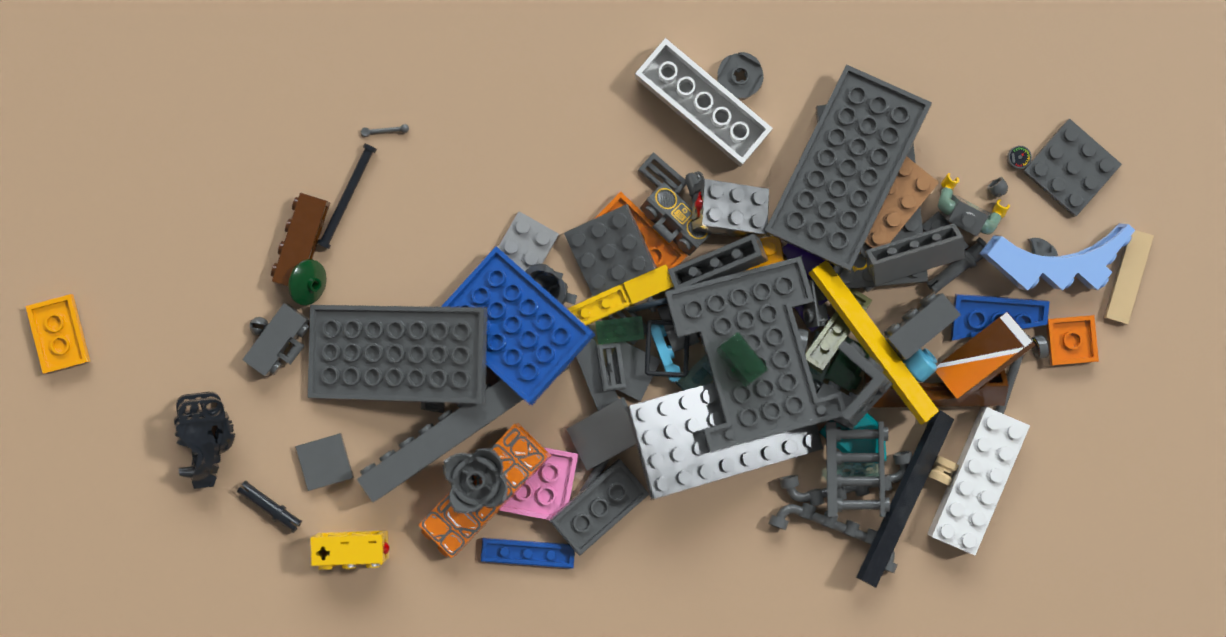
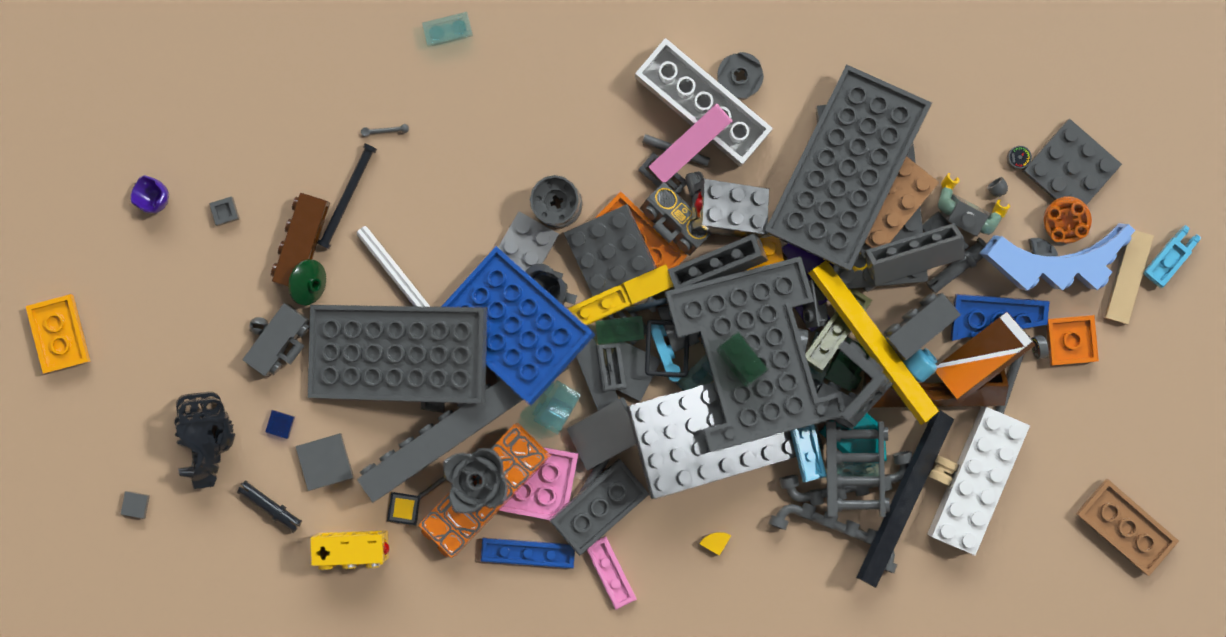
(135, 504): none -> dark grey tile
(149, 195): none -> dark purple hair
(224, 211): none -> dark grey tile
(280, 424): none -> clear blue tile
(391, 267): none -> white axle
(405, 507): none -> piece
(447, 29): none -> clear light blue plate
(544, 196): none -> dark grey wheel
(557, 406): none -> clear light blue brick
(611, 573): none -> bright pink tile
(663, 145): none -> dark grey bar
(690, 143): none -> bright pink tile
(715, 541): none -> yellow tile
(808, 453): none -> medium azure tile
(1067, 220): none -> orange tile
(1127, 527): none -> medium nougat plate
(1170, 258): none -> medium azure hinge

